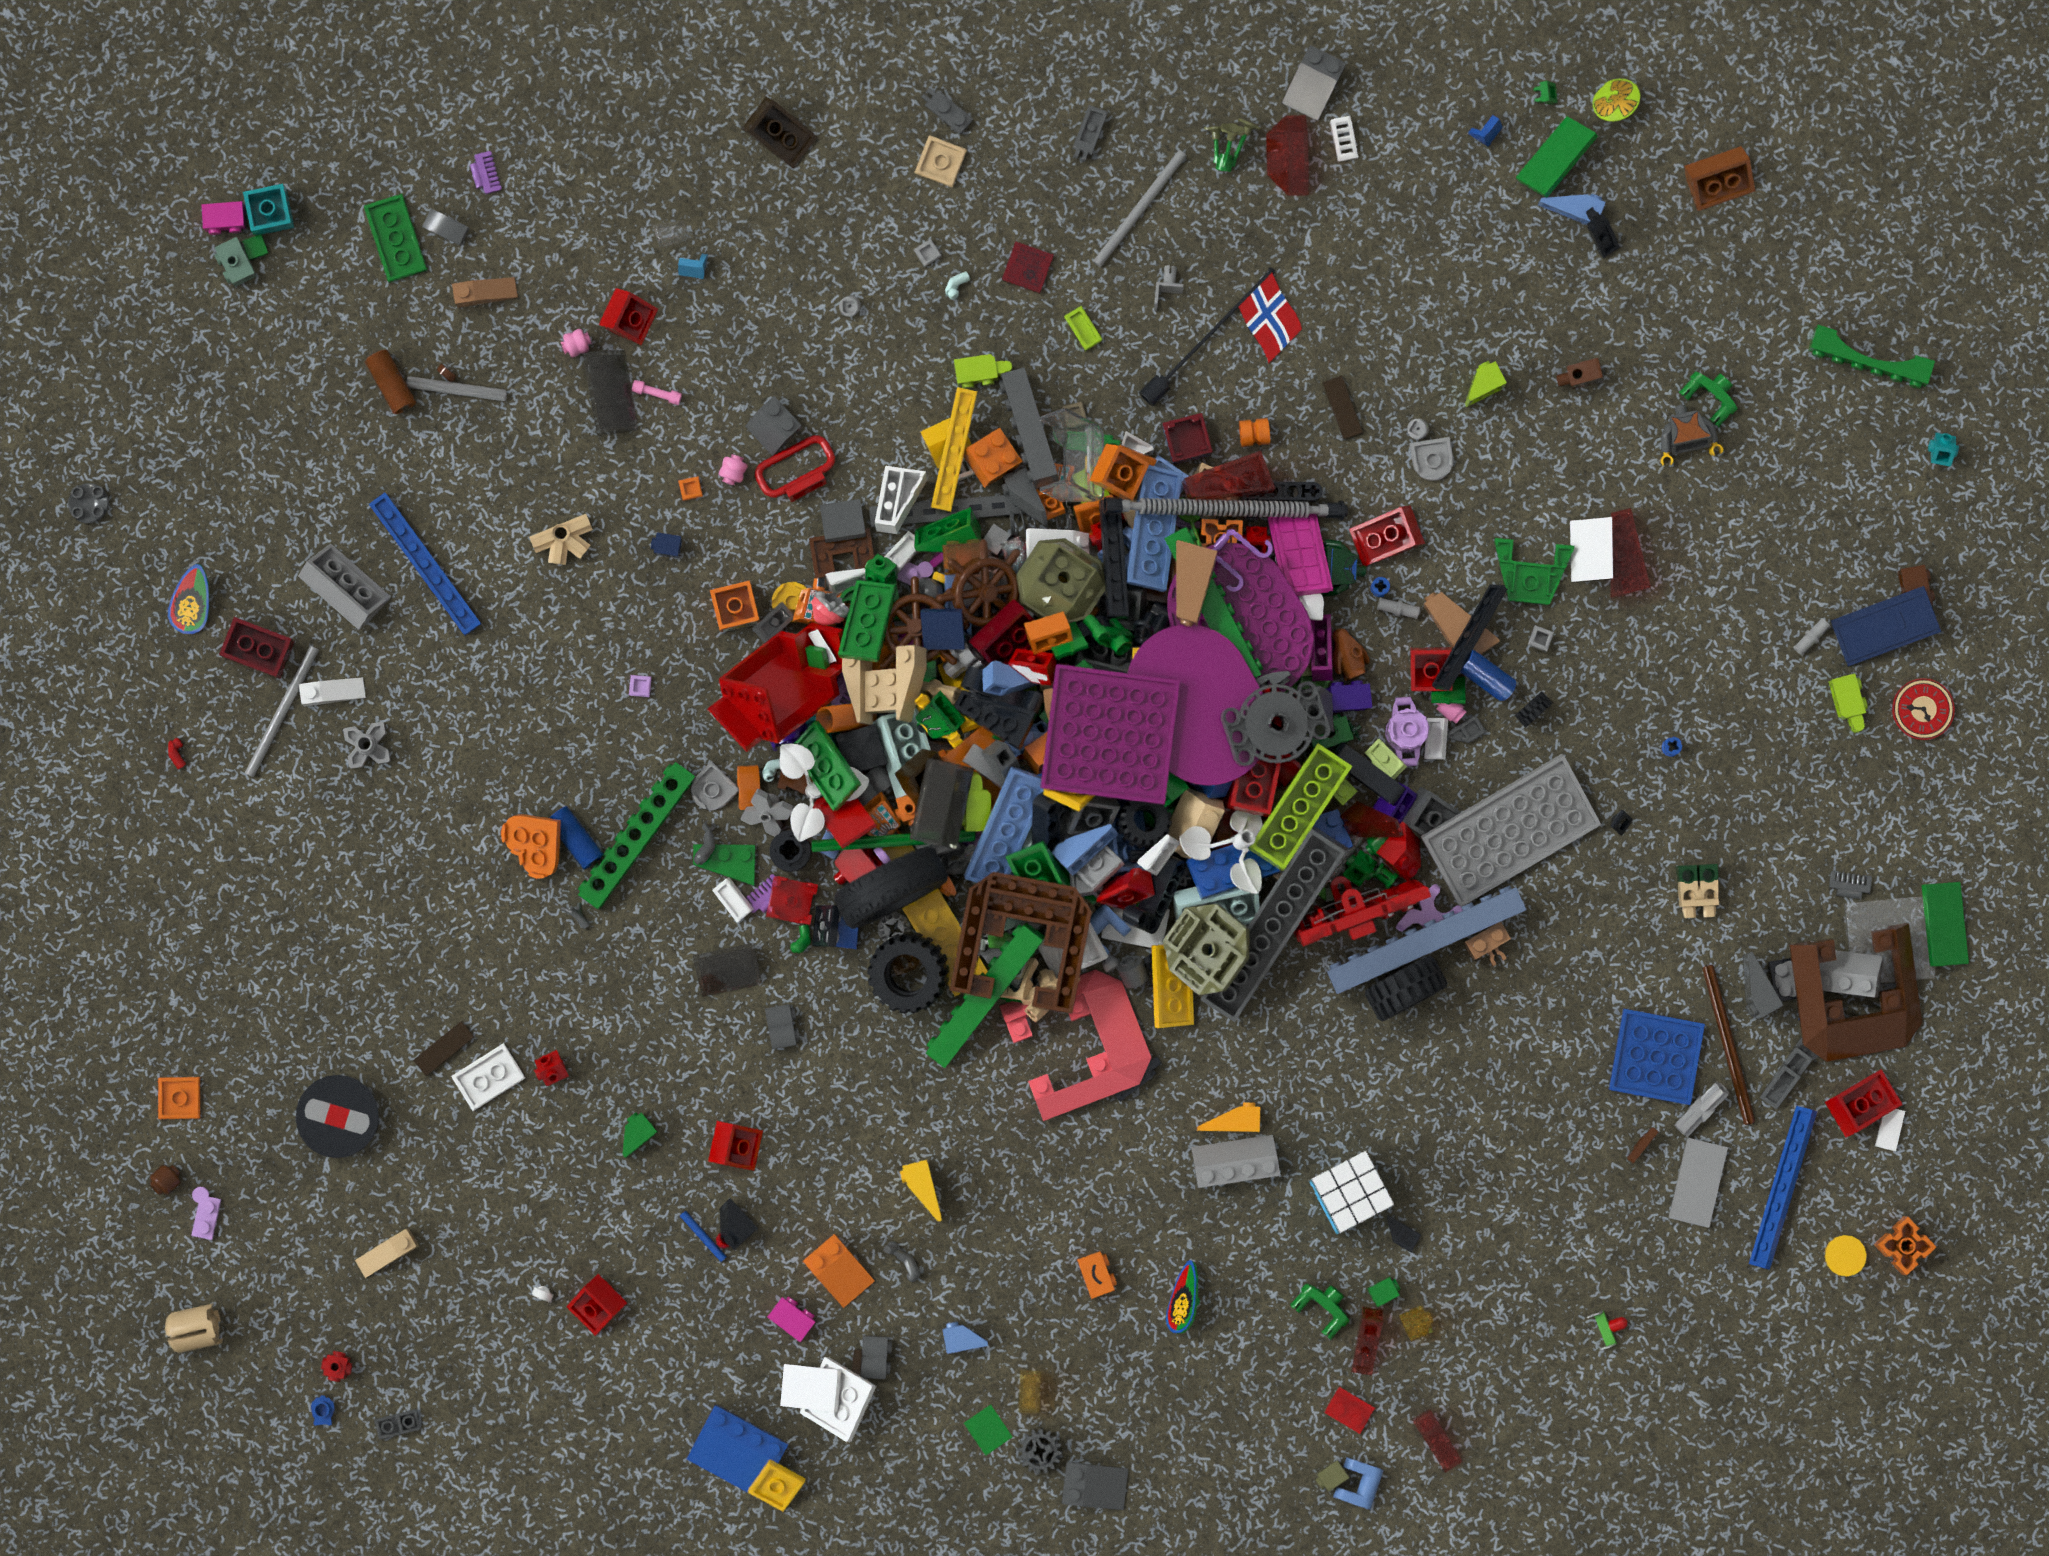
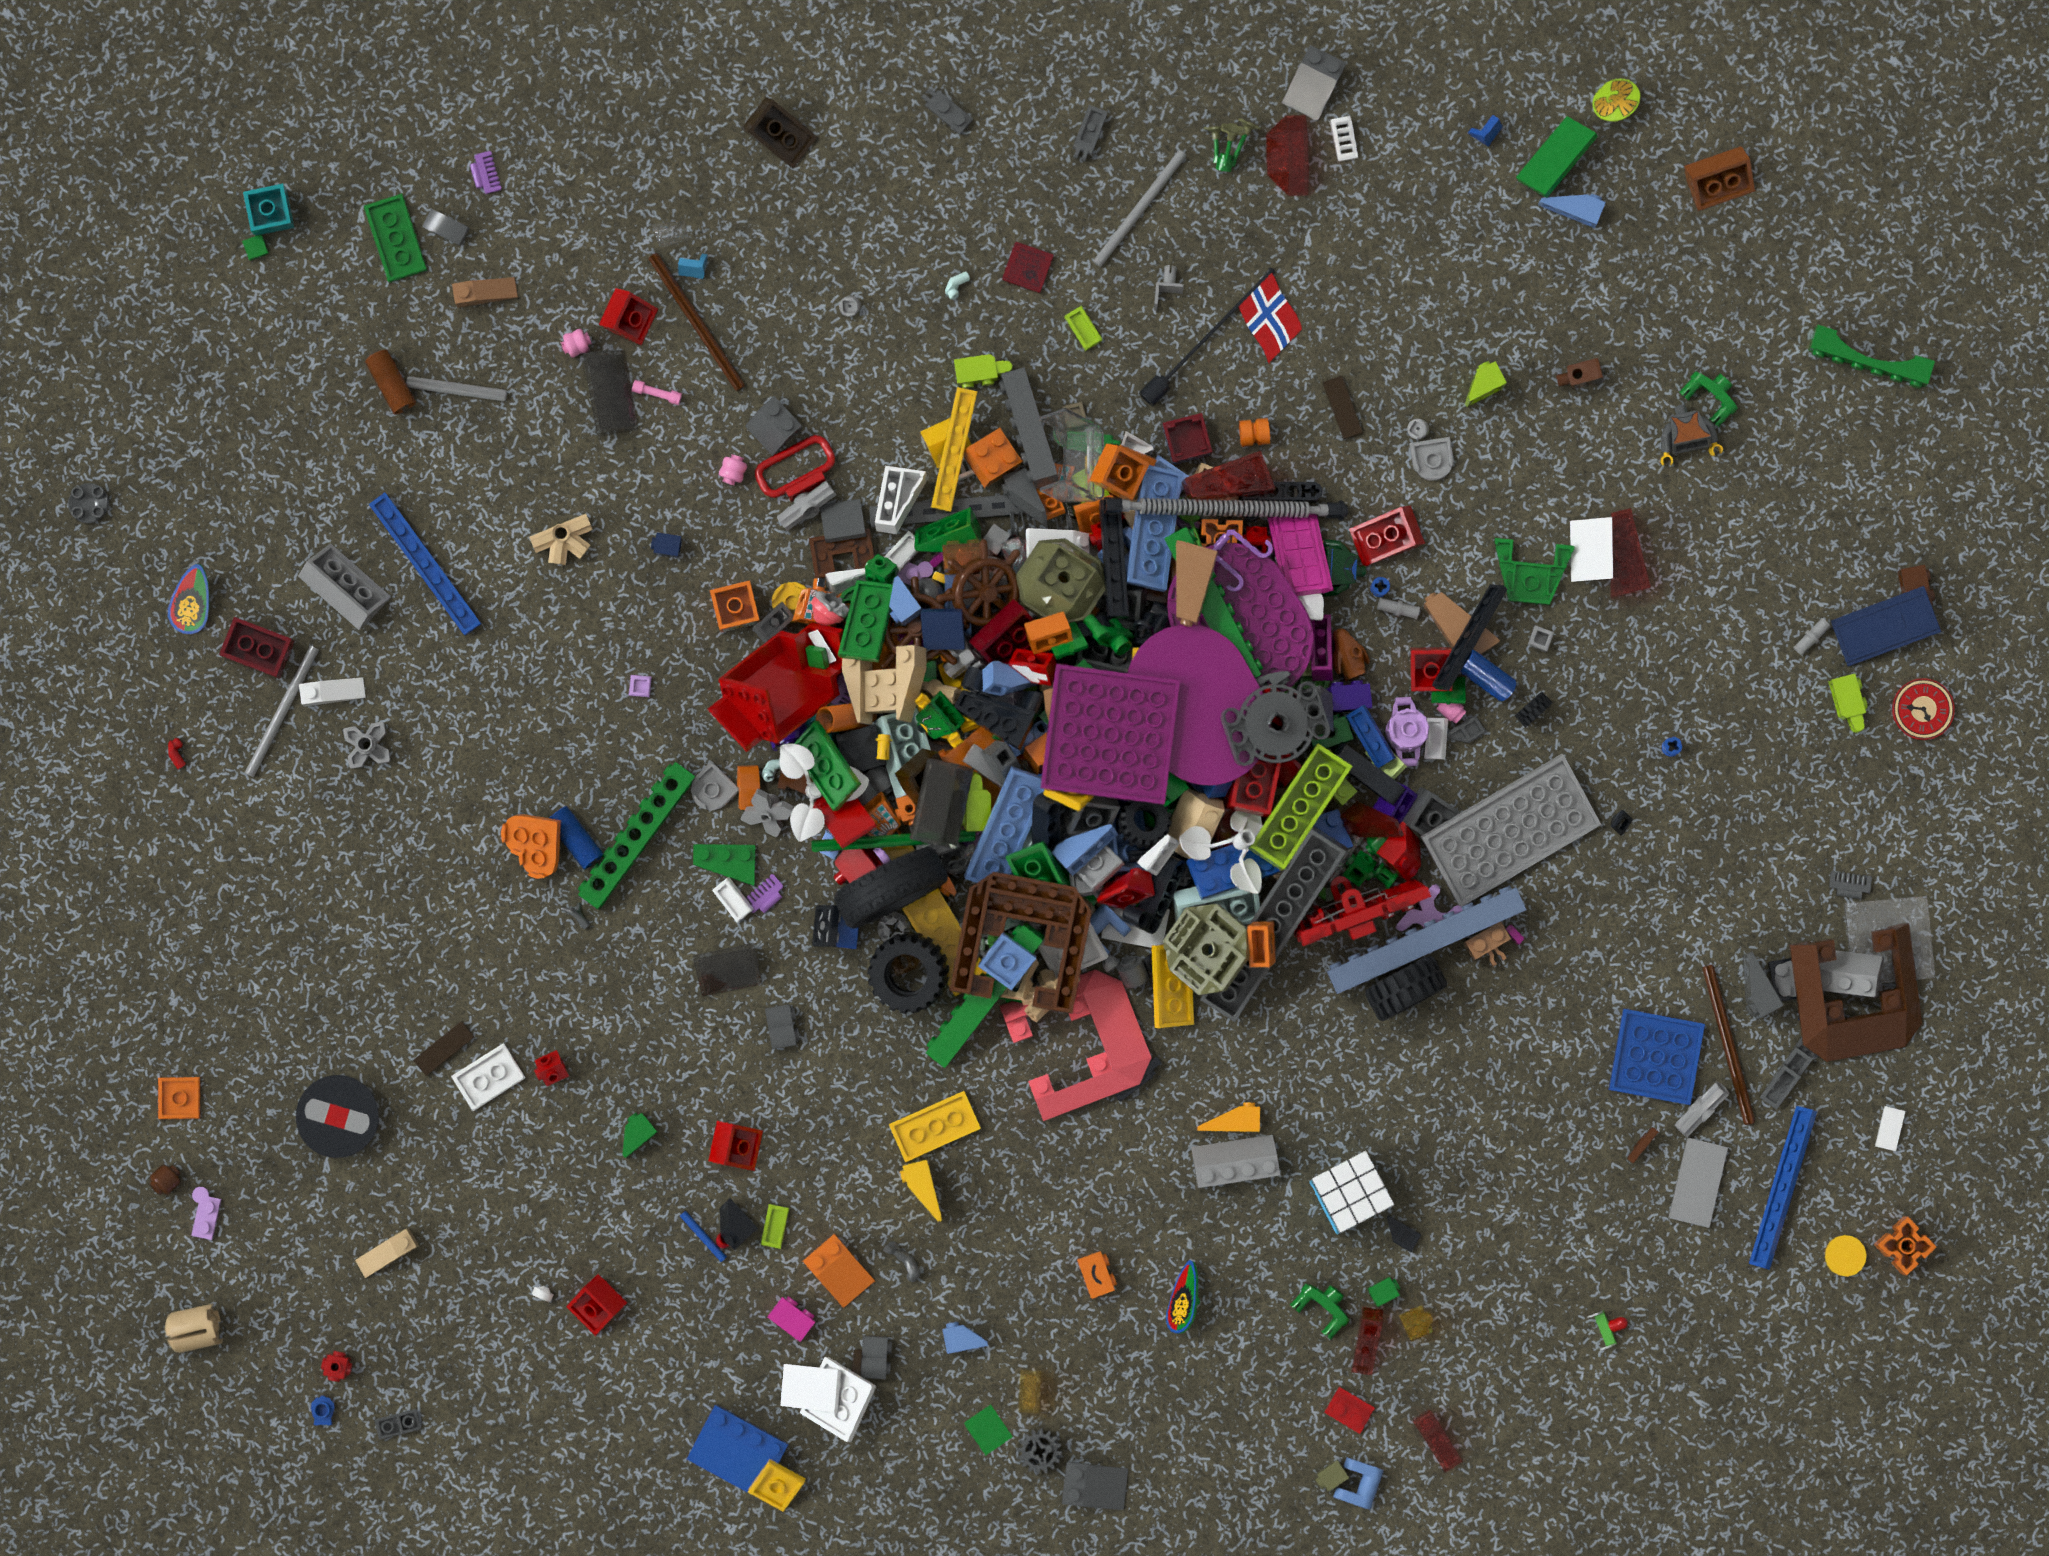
(224, 217): dark pink brick -> none
(235, 262): sand green brick -> none
(446, 372): reddish brown tile -> none
(690, 488): orange tile -> none
(696, 321): none -> reddish brown axle
(708, 847): dark grey arm -> none
(774, 1226): none -> lime tile
(791, 900): red panel -> none
(799, 861): black piece -> none
(804, 940): green arm -> none
(806, 505): none -> light grey piece
(883, 747): none -> yellow pin
(902, 603): none -> medium blue slope
(927, 253): light grey tile -> none
(934, 1126): none -> yellow plate
(940, 161): tan tile -> none
(1007, 961): none -> medium blue plate
(1261, 944): none -> orange brick
(1370, 736): none -> blue plate
(1514, 934): none -> magenta tile
(1548, 93): green tile -> none
(1601, 233): black hinge -> none
(1698, 891): tan hips -> none
(1863, 1103): red slope -> none
(1943, 449): teal brick -> none
(1945, 924): green tile -> none

